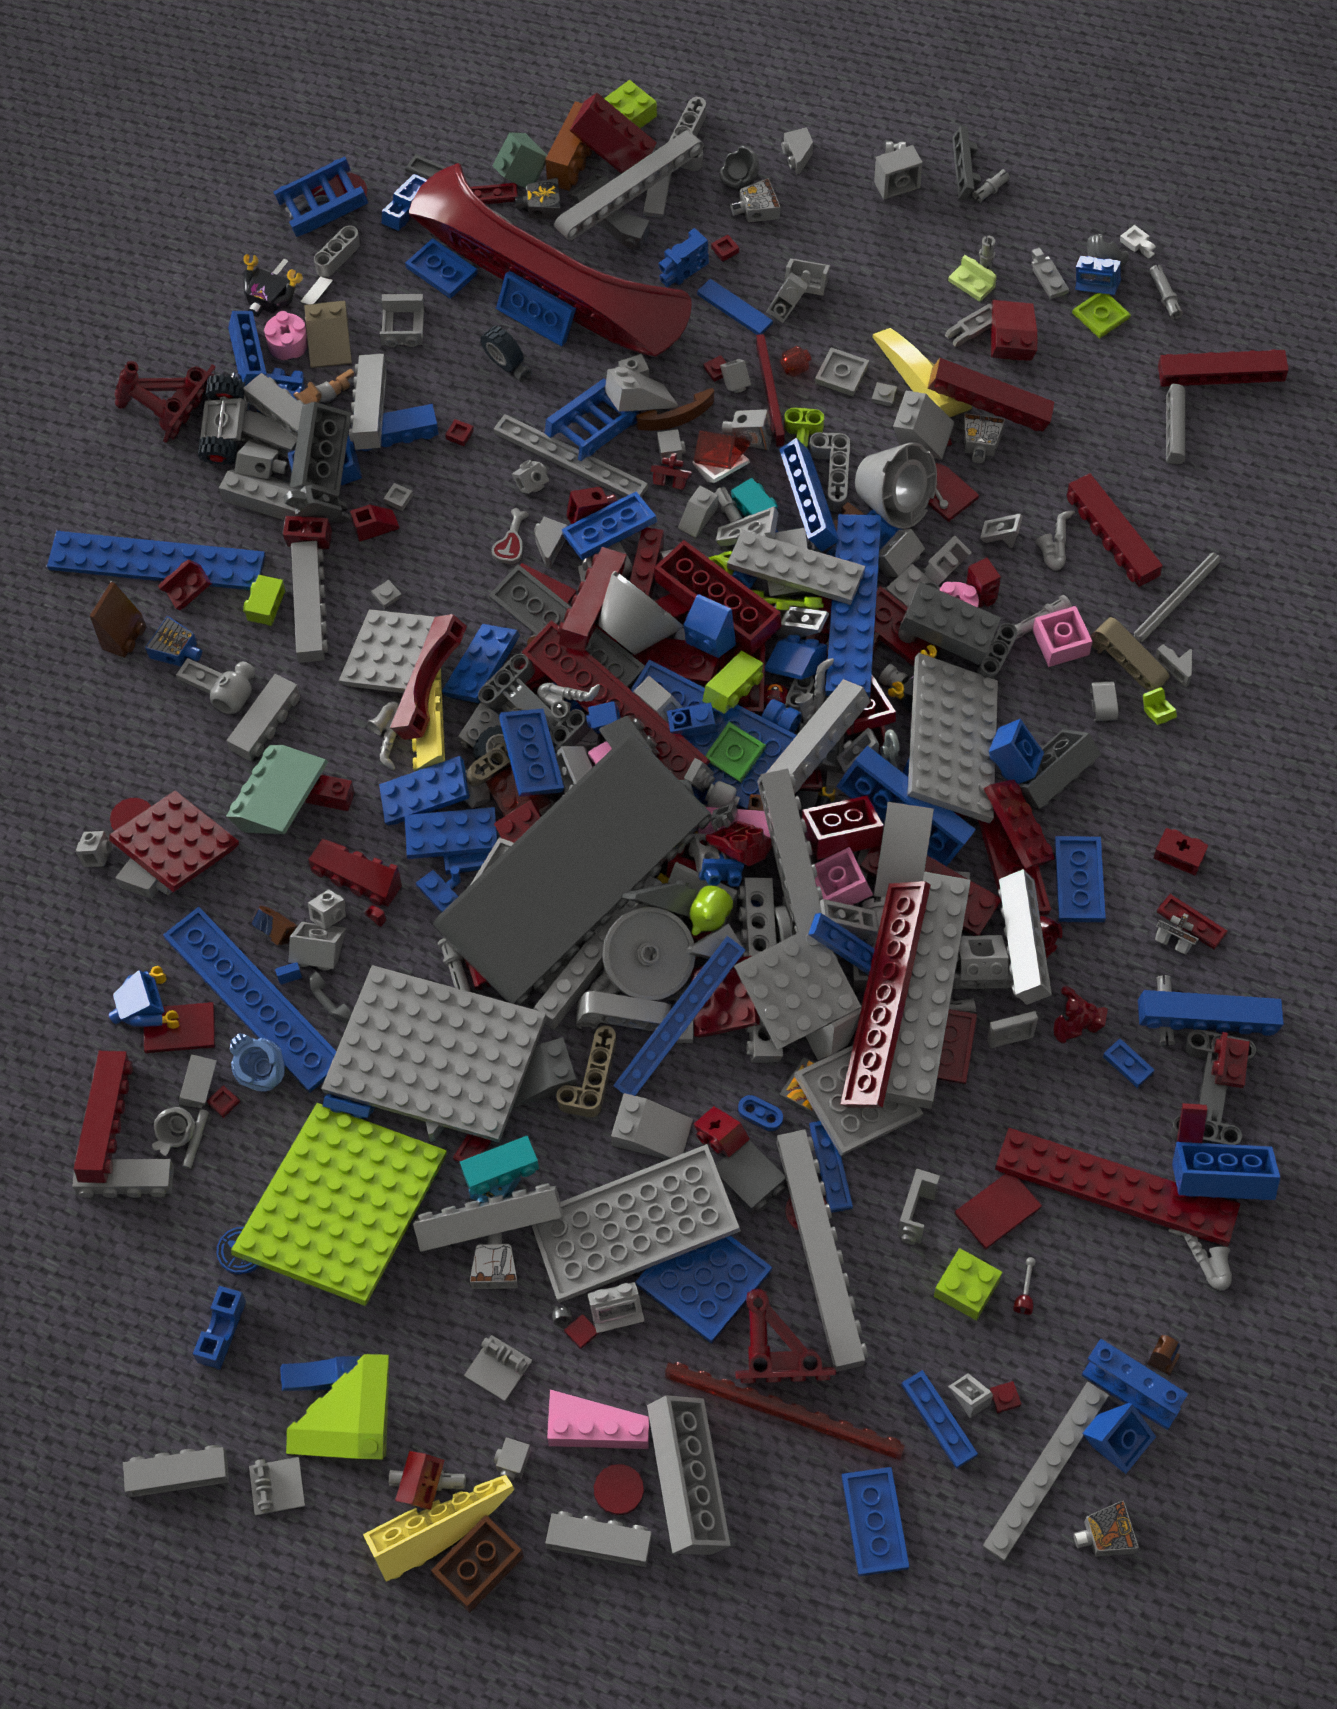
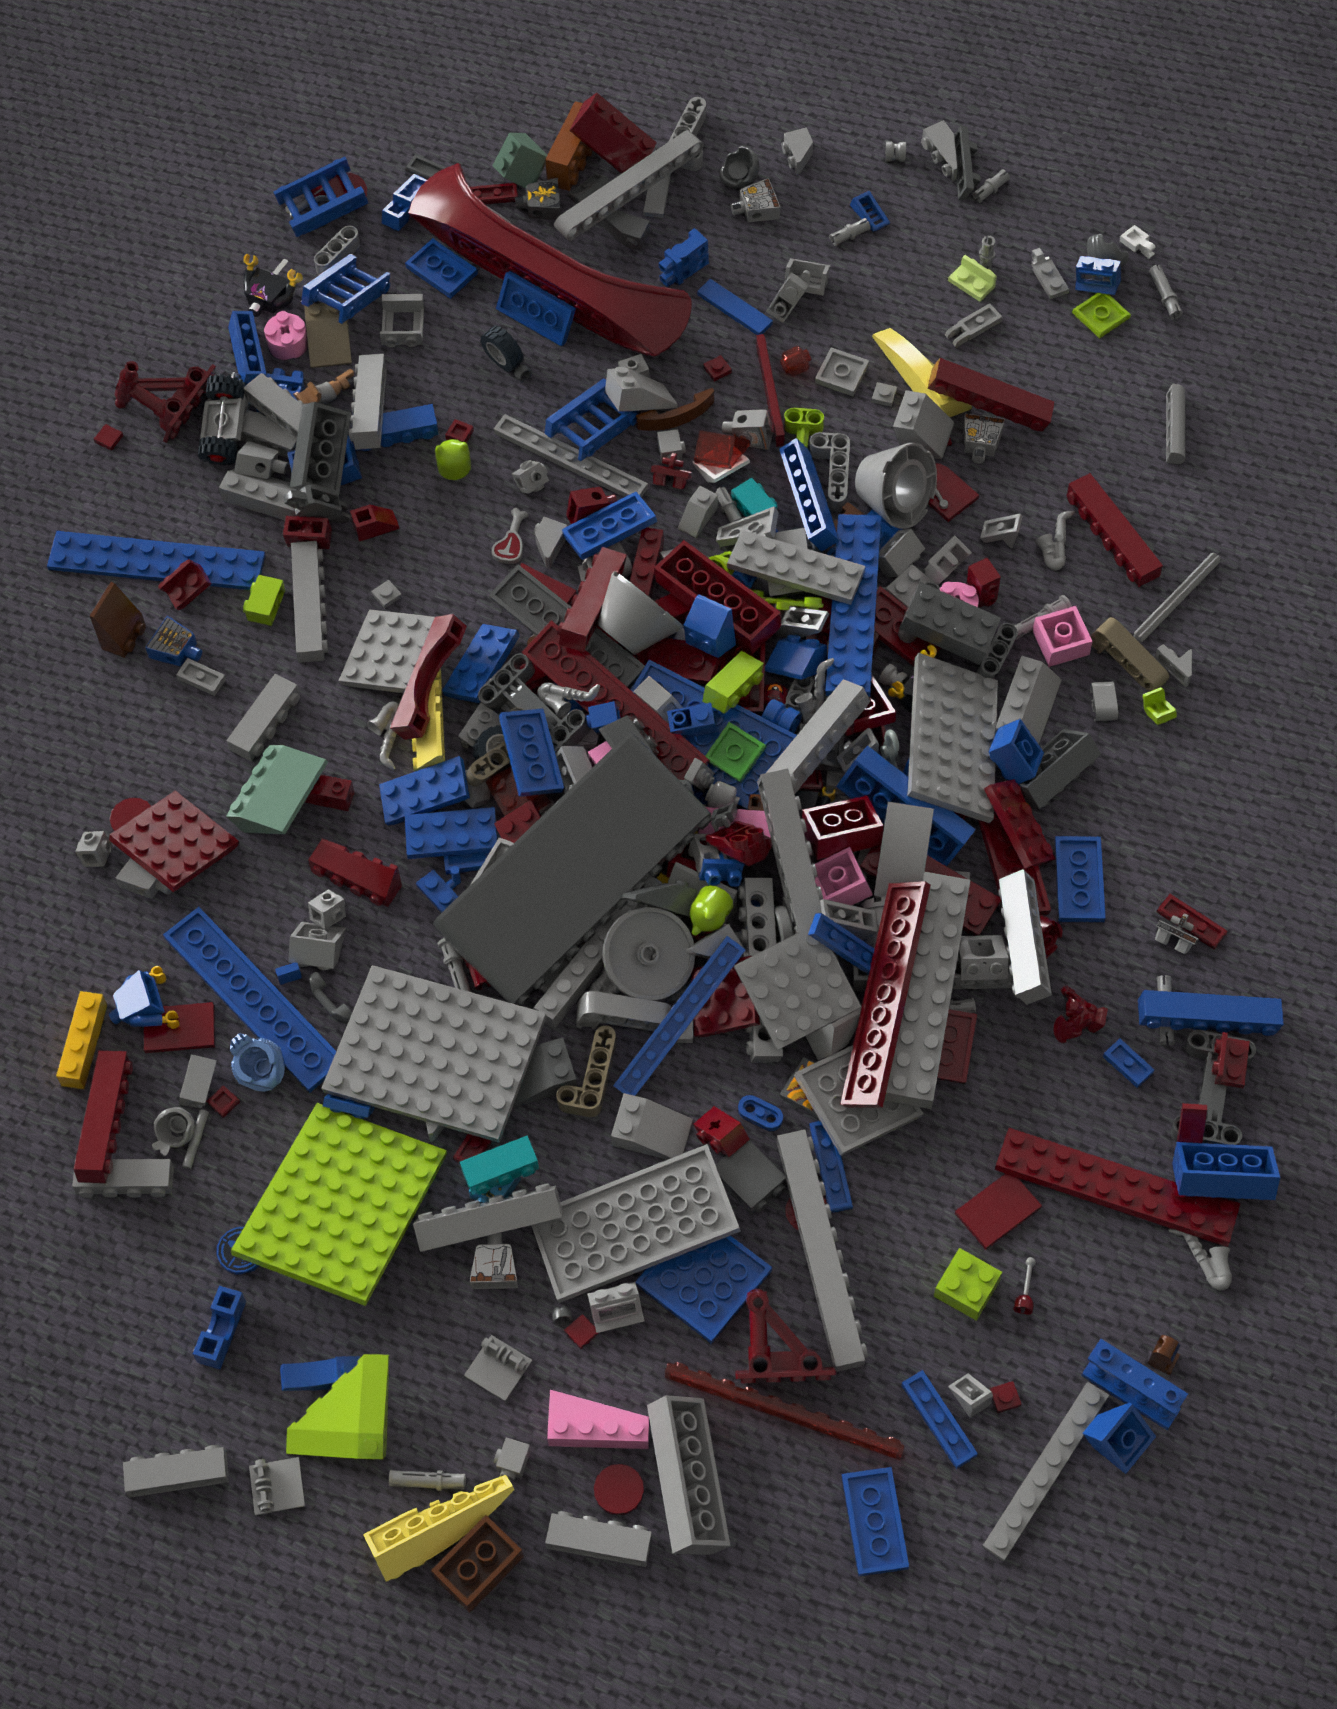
(82, 1040): none -> yellow brick
(108, 437): none -> dark red tile
(233, 689): light grey piece -> none
(273, 925): reddish brown leg -> none
(340, 274): none -> blue fence
(376, 915): dark red tile -> none
(398, 497): light grey plate -> none
(420, 1480): dark red hinge -> none
(453, 459): none -> lime piece
(557, 712): light grey hinge -> none
(633, 103): lime brick -> none
(725, 248): dark red plate -> none
(735, 375): light grey brick -> none
(850, 231): none -> light grey pin
(868, 198): none -> blue slope
(898, 172): light grey brick -> none
(924, 1185): light grey panel -> none
(941, 144): none -> light grey slope
(1012, 1029): light grey tile -> none
(1013, 330): dark red slope -> none
(1030, 696): none -> light grey slope
(1108, 1532): torso -> none
(1187, 860): dark red brick -> none
(1223, 368): dark red brick -> none

